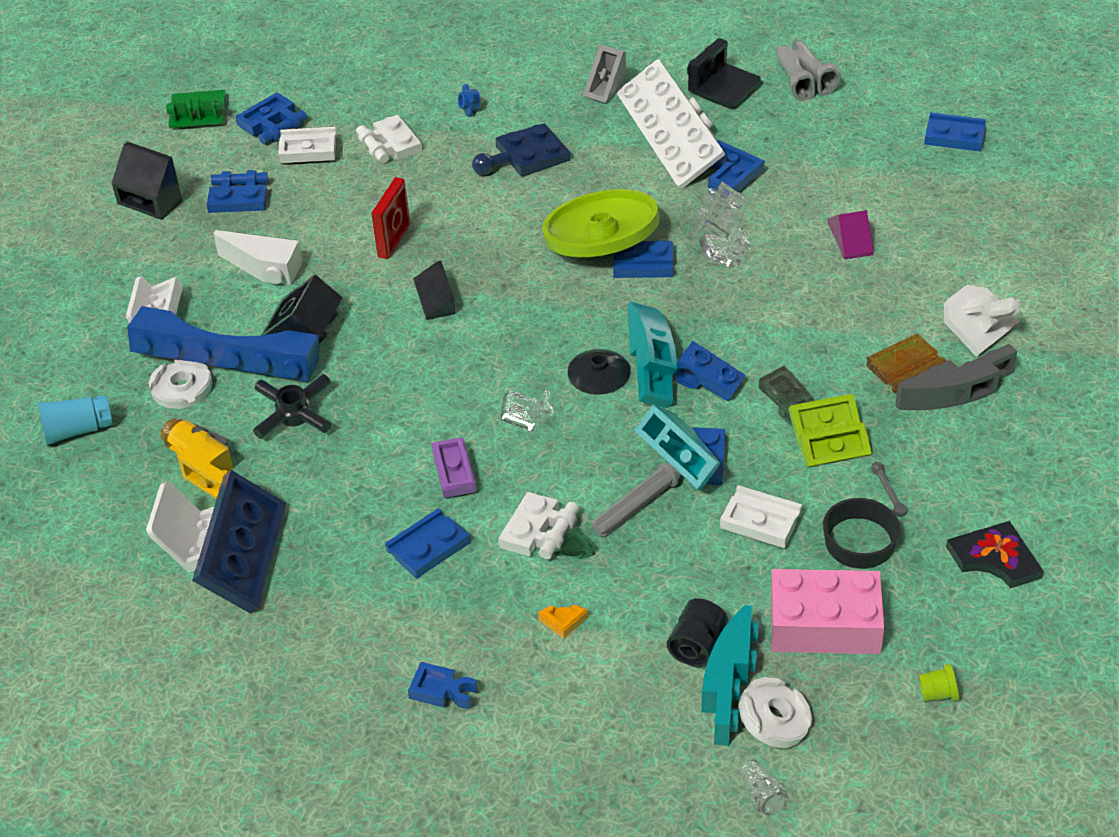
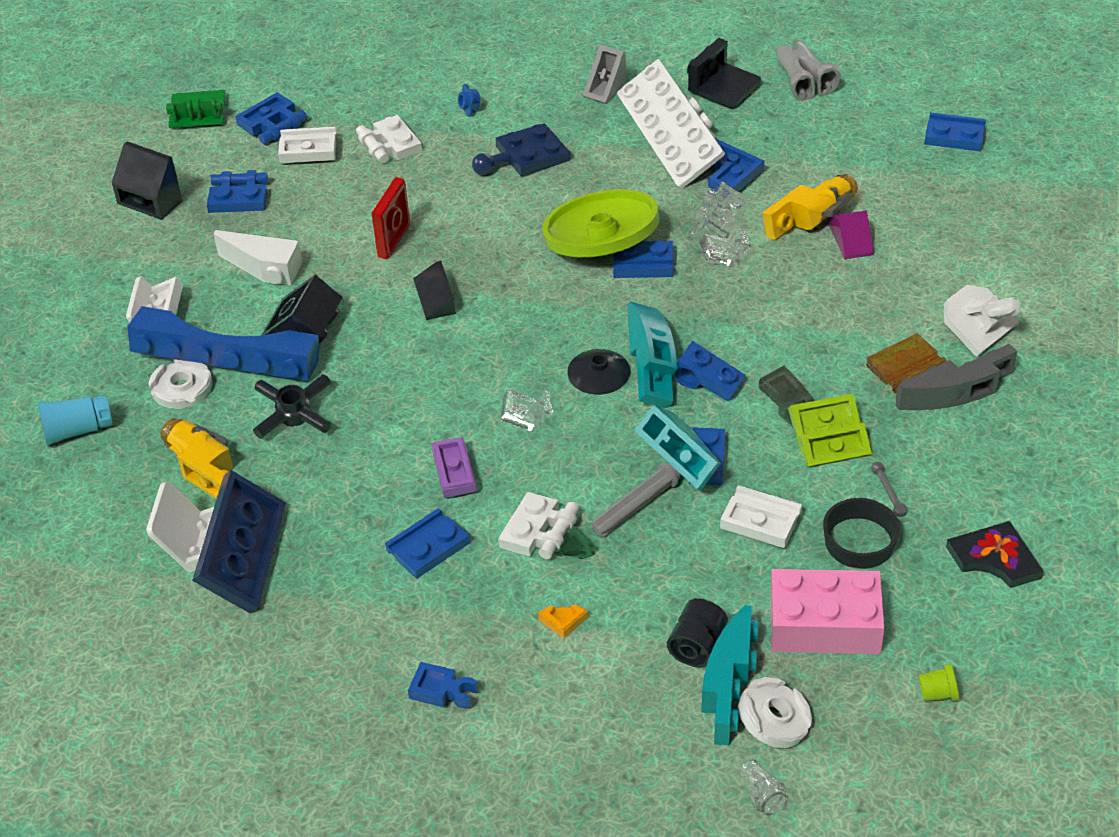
(809, 206): none -> yellow plate

